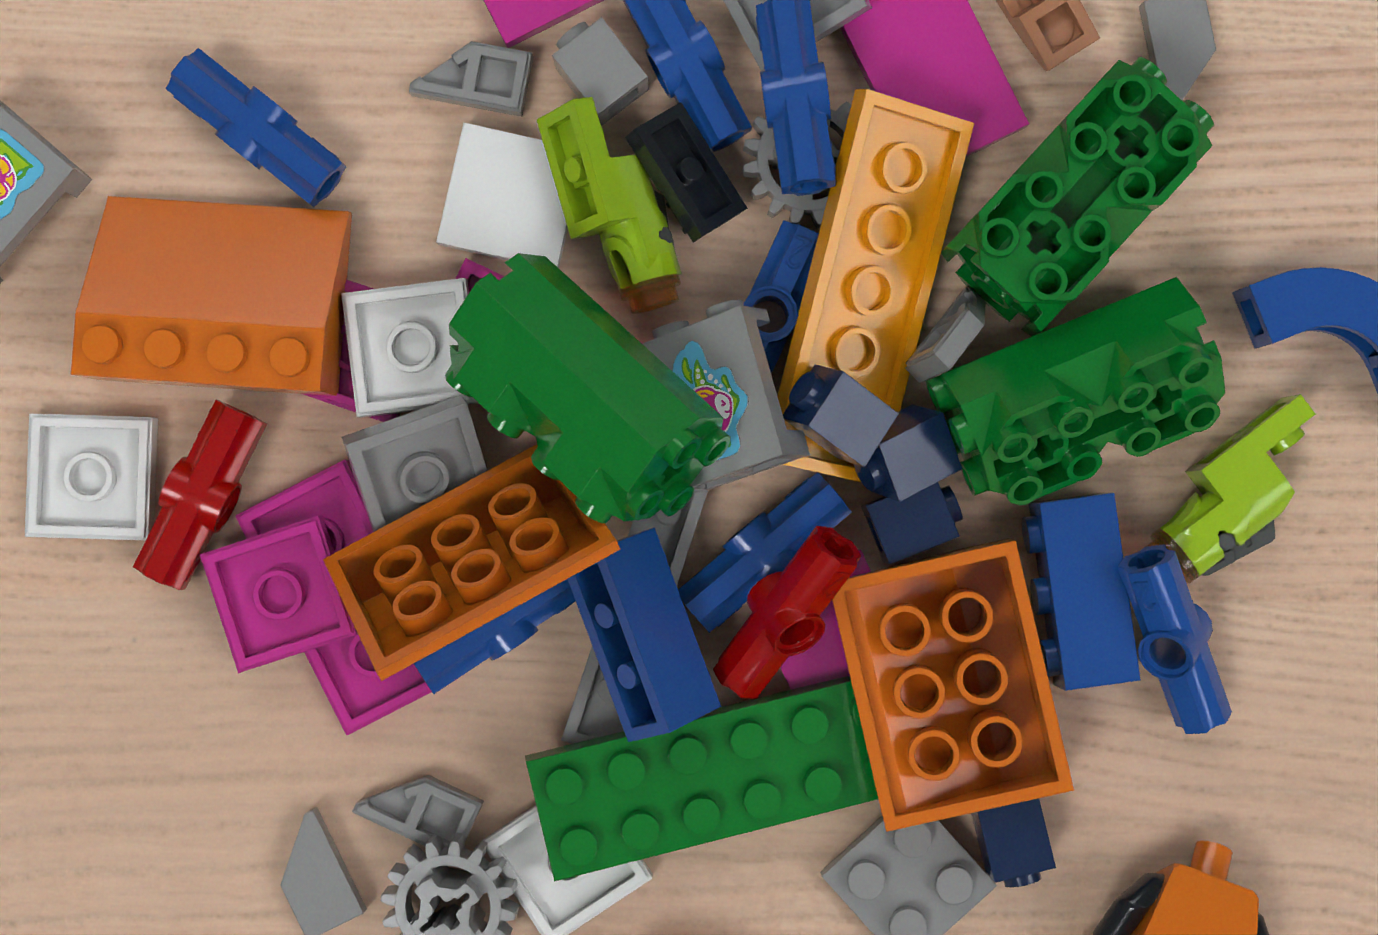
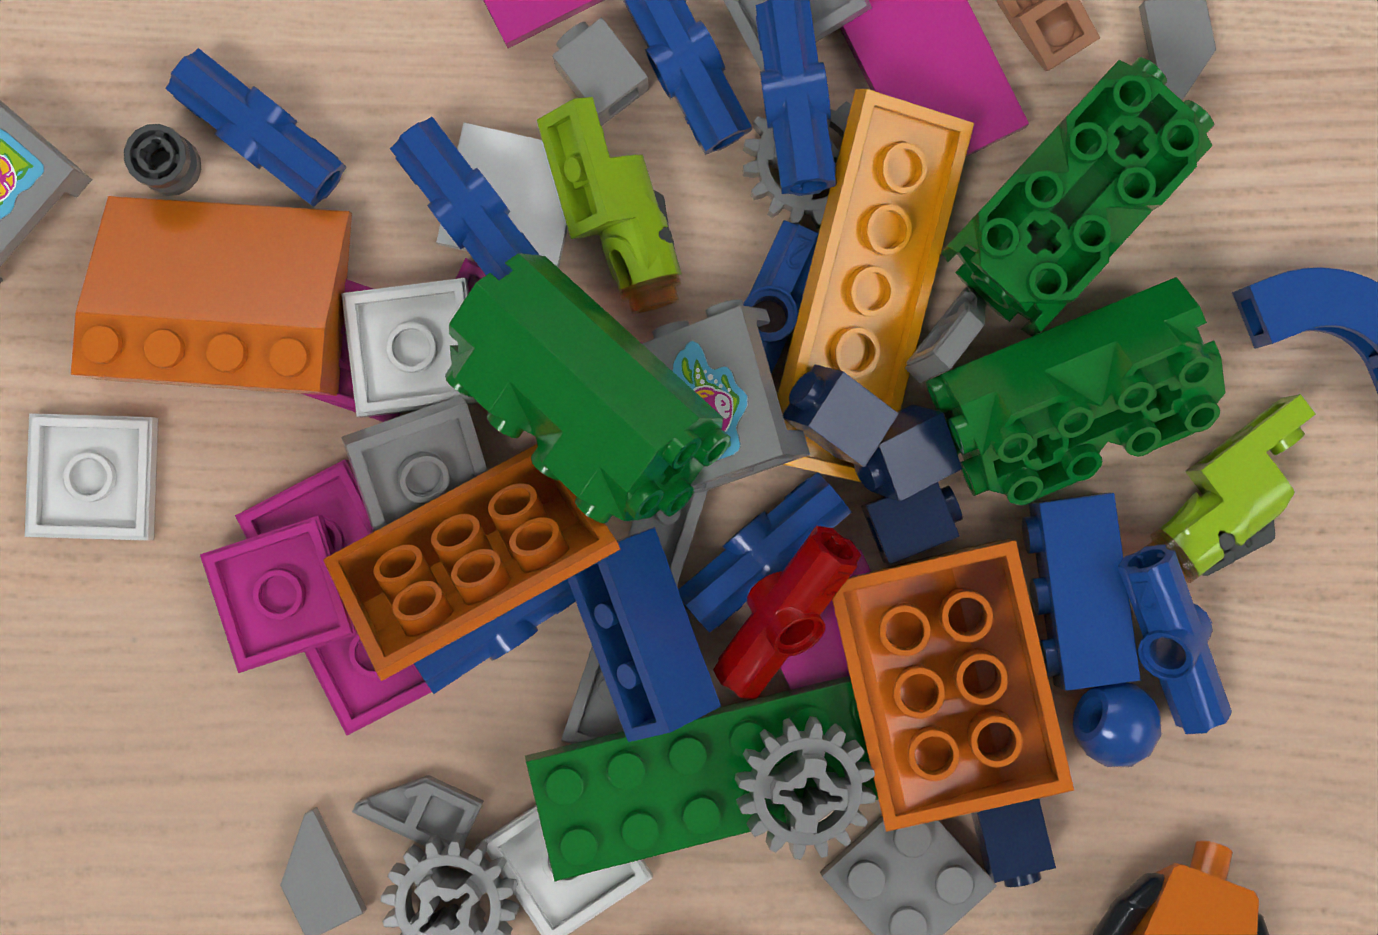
(175, 165): none -> dark grey wheel
(199, 495): red piece -> none
(460, 198): none -> blue piece
(479, 78): light grey tile -> none
(686, 172): black hinge -> none
(804, 813): none -> light grey gear
(1117, 724): none -> blue piece

